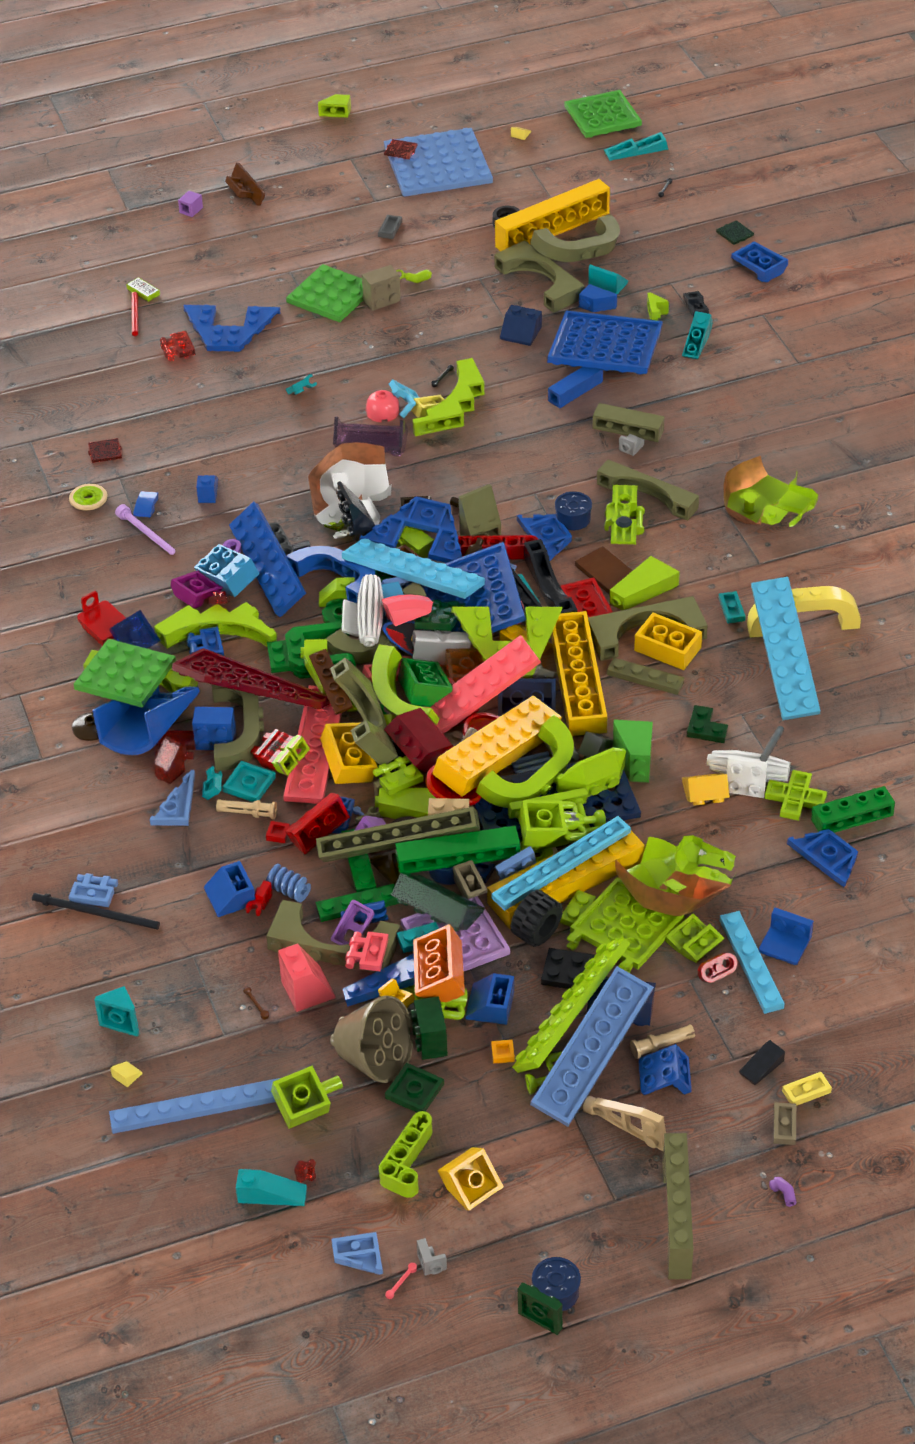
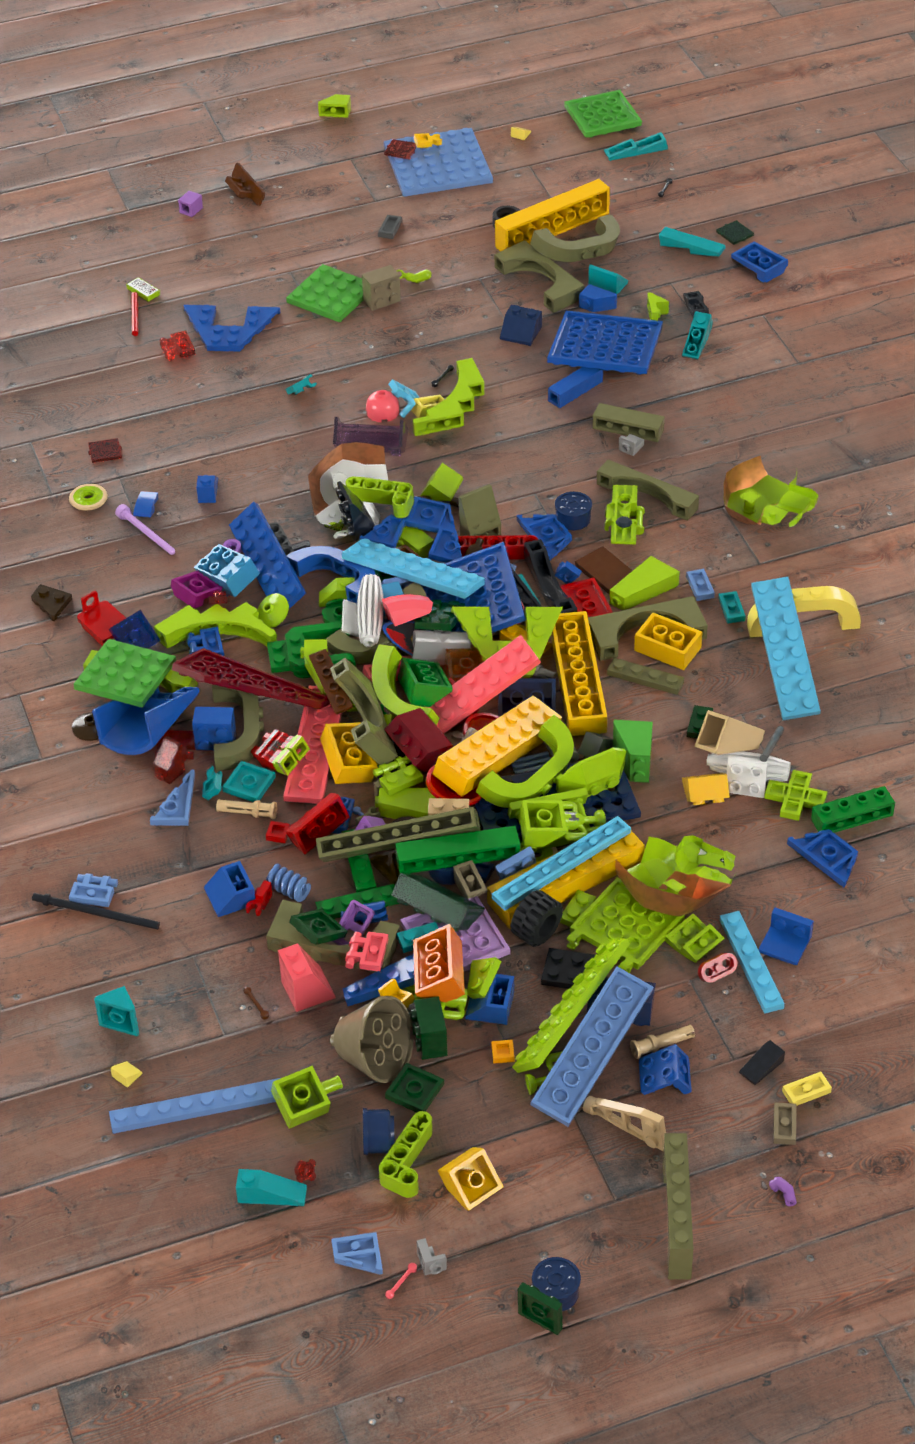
(51, 600): none -> dark brown wing
(273, 610): none -> lime dish
(318, 926): none -> dark green plate
(377, 1131): none -> dark blue wheel
(386, 492): none -> lime beam
(425, 140): none -> yellow plate
(443, 484): none -> lime slope
(481, 976): none -> lime wing
(567, 572): none -> blue bracket
(697, 245): none -> teal slope
(700, 584): none -> medium blue plate
(727, 735): none -> tan slope

